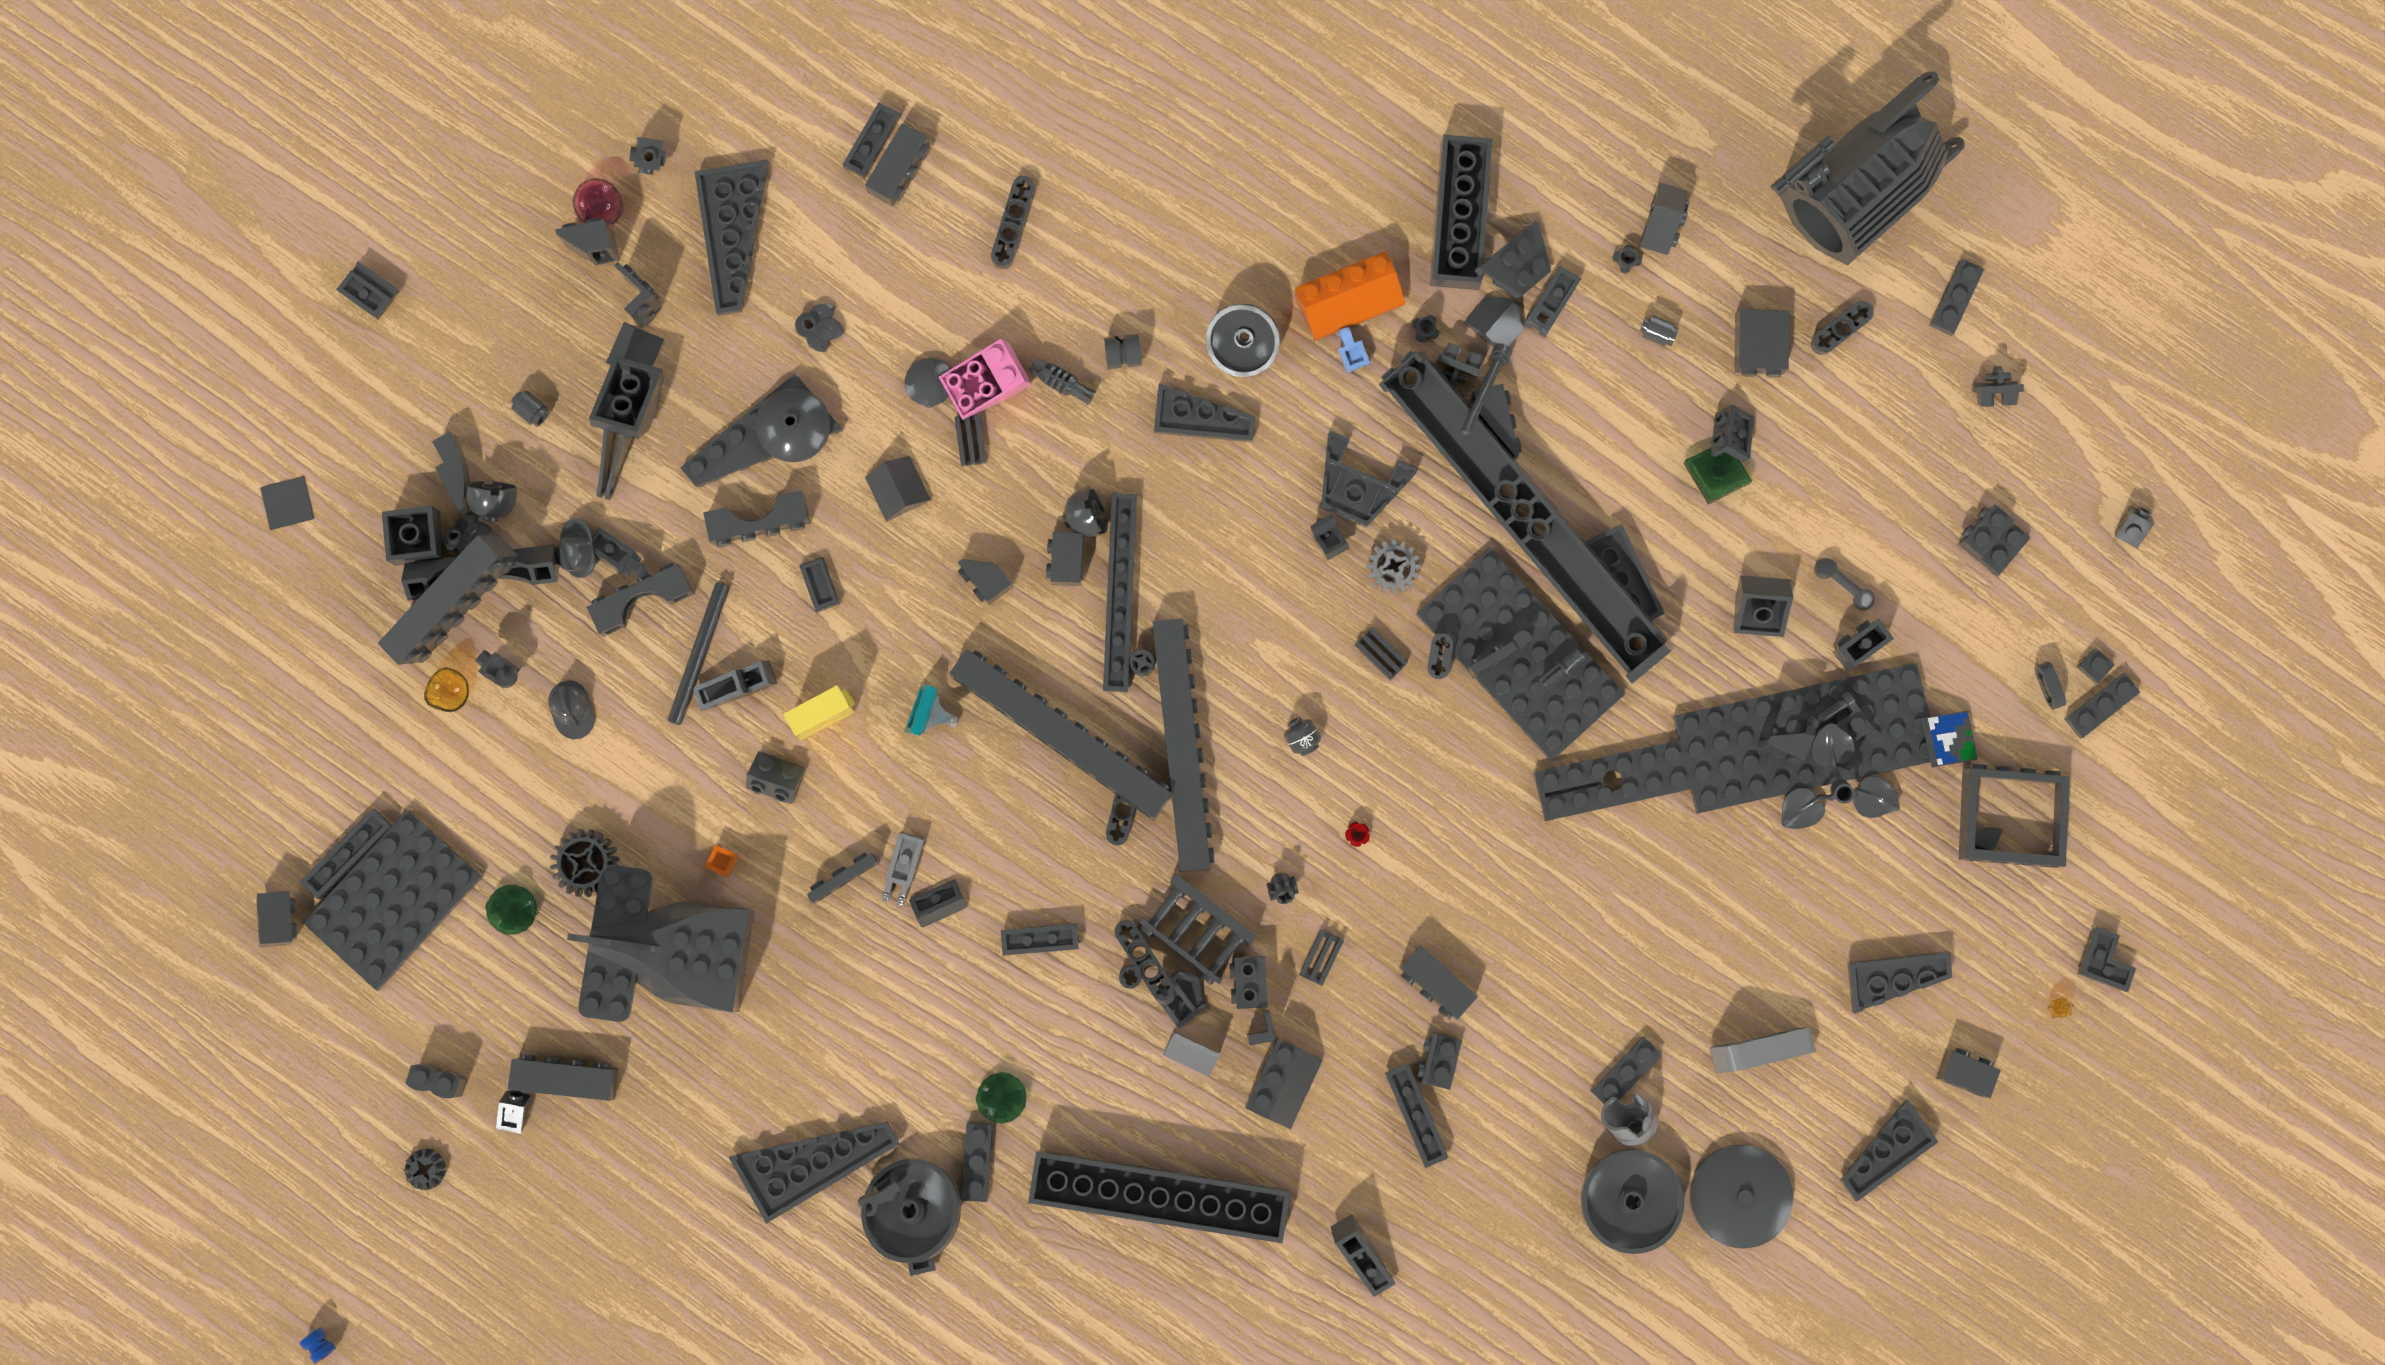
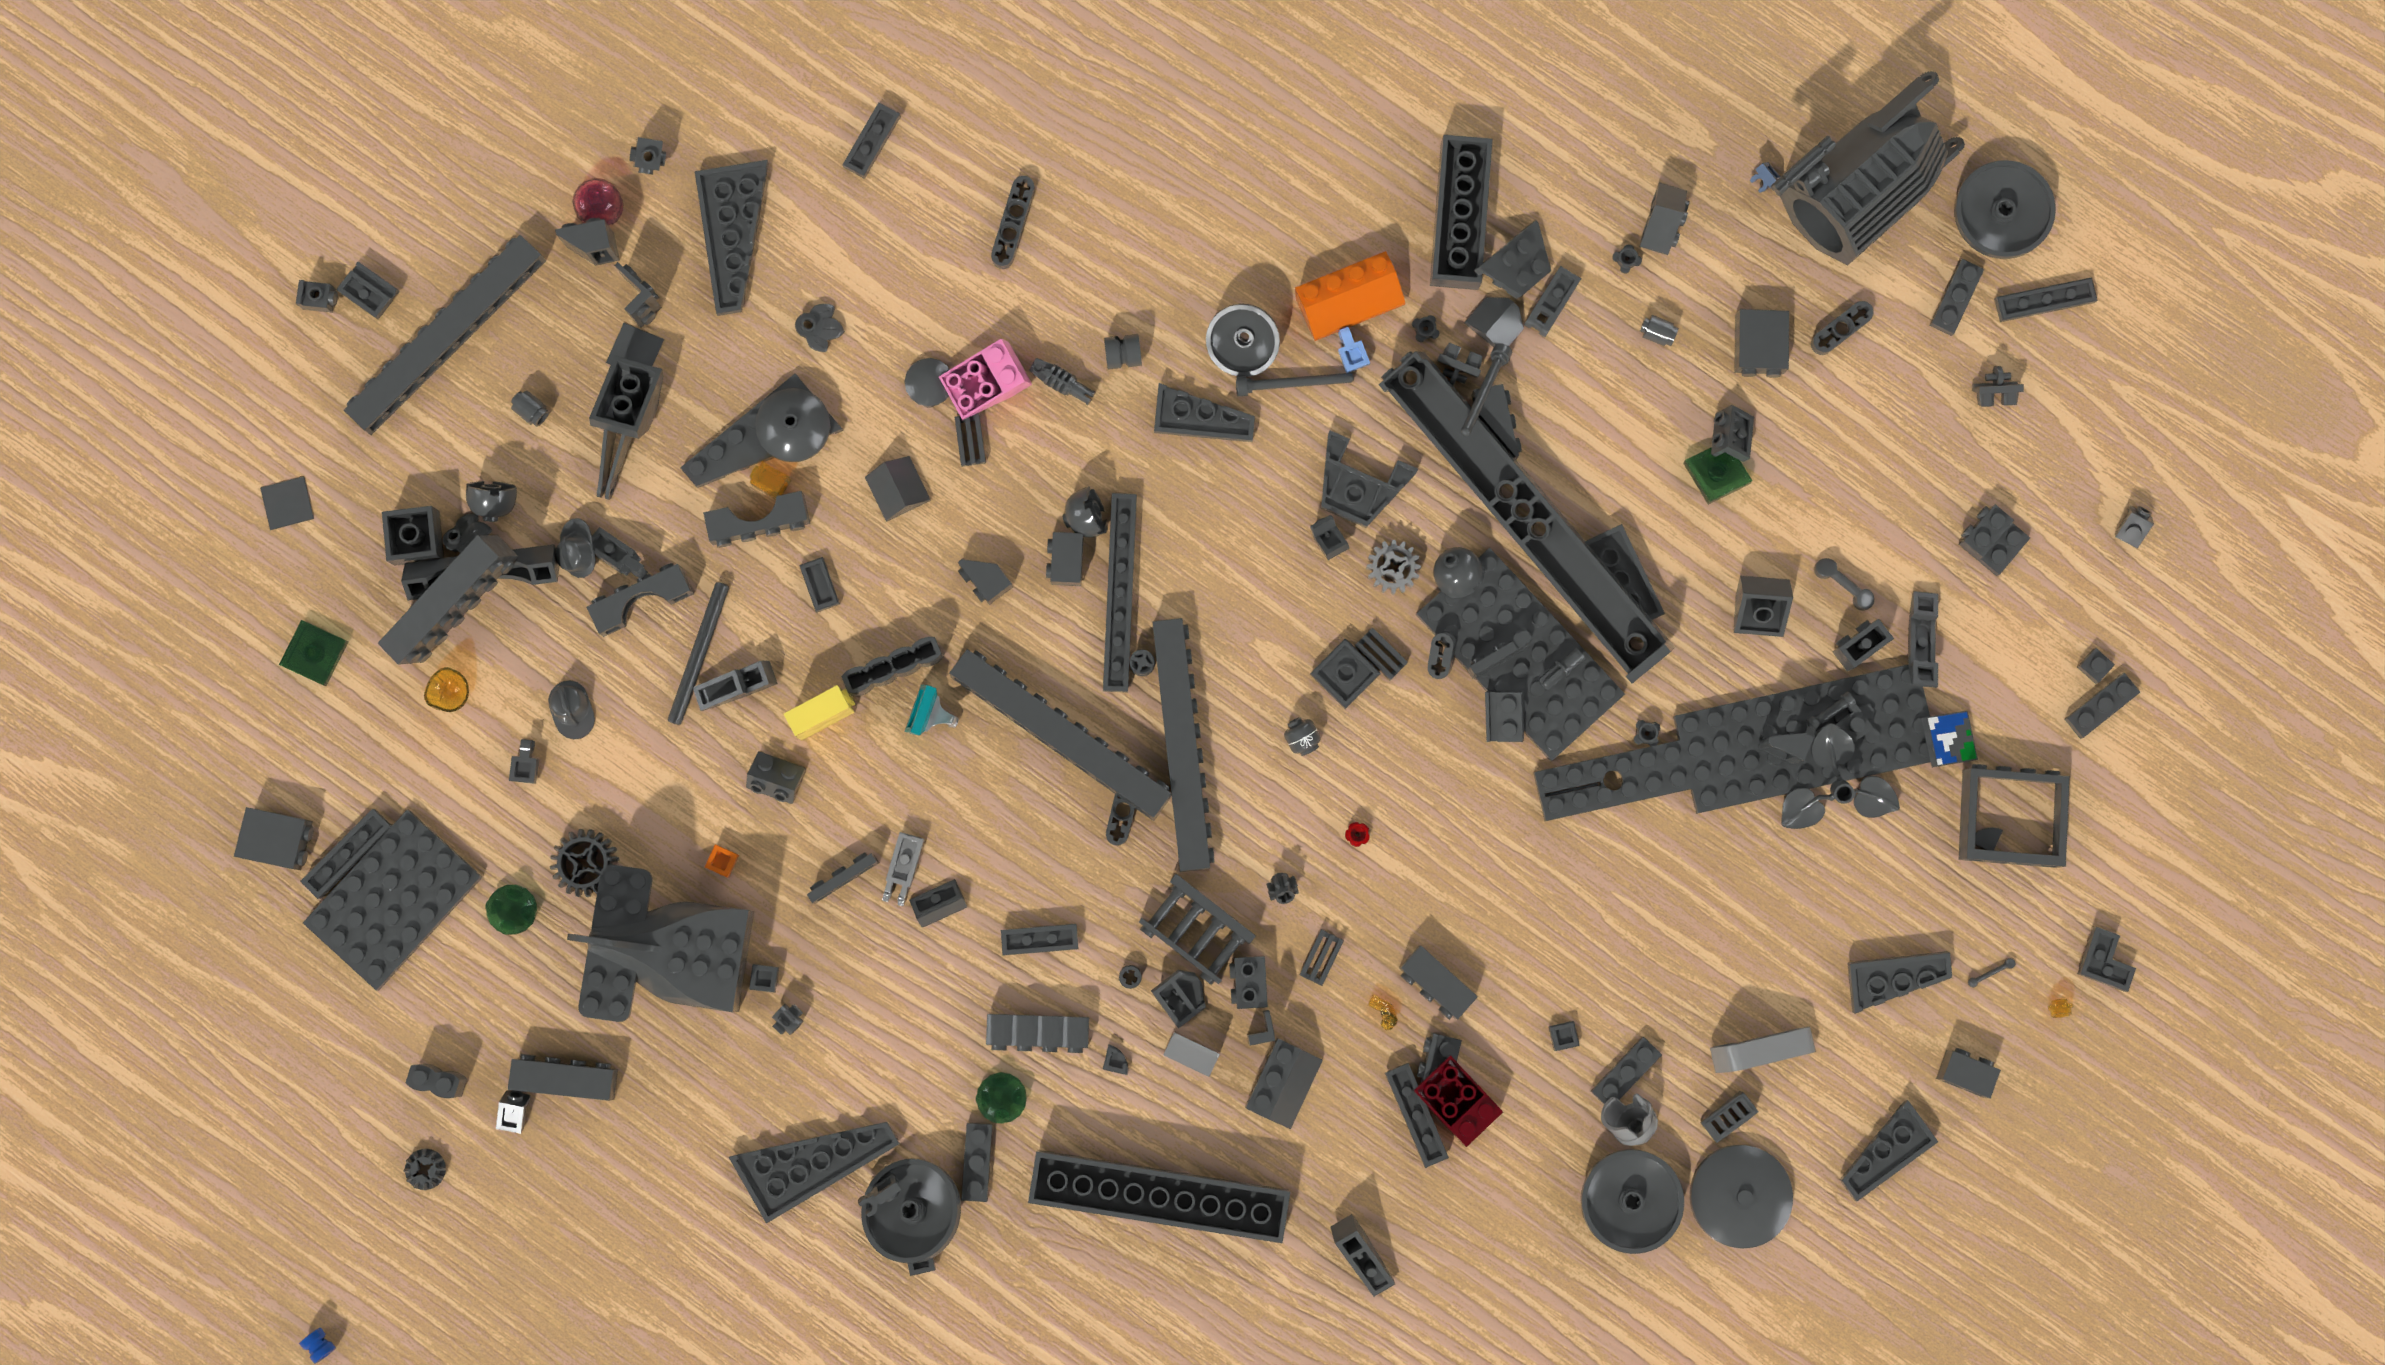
(274, 839): none -> dark grey brick
(275, 919): dark grey brick -> none
(313, 653): none -> clear green plate
(324, 302): none -> dark grey brick
(444, 335): none -> dark grey brick
(453, 470): dark grey slope -> none
(497, 669): dark grey hips -> none
(524, 767): none -> dark grey plate
(764, 978): none -> dark grey plate
(769, 480): none -> clear yellow brick
(787, 1019): none -> dark grey gear
(885, 669): none -> dark grey brick
(898, 165): dark grey brick -> none
(1037, 1031): none -> dark grey brick
(1115, 1061): none -> dark grey tile
(1145, 962): dark grey beam -> none
(1246, 385): none -> dark grey piece
(1345, 673): none -> dark grey plate
(1387, 1011): none -> clear yellow arm
(1458, 572): none -> dark grey cylinder
(1458, 1101): none -> dark red slope
(1504, 716): none -> dark grey plate
(1564, 1036): none -> dark grey tile
(1652, 728): none -> dark grey plate
(1734, 1124): none -> dark grey slope
(1767, 174): none -> sand blue tile
(1922, 639): none -> dark grey slope
(2004, 209): none -> dark grey dish
(2009, 963): none -> dark grey hinge
(2045, 299): none -> dark grey tile
(2050, 685): dark grey beam -> none

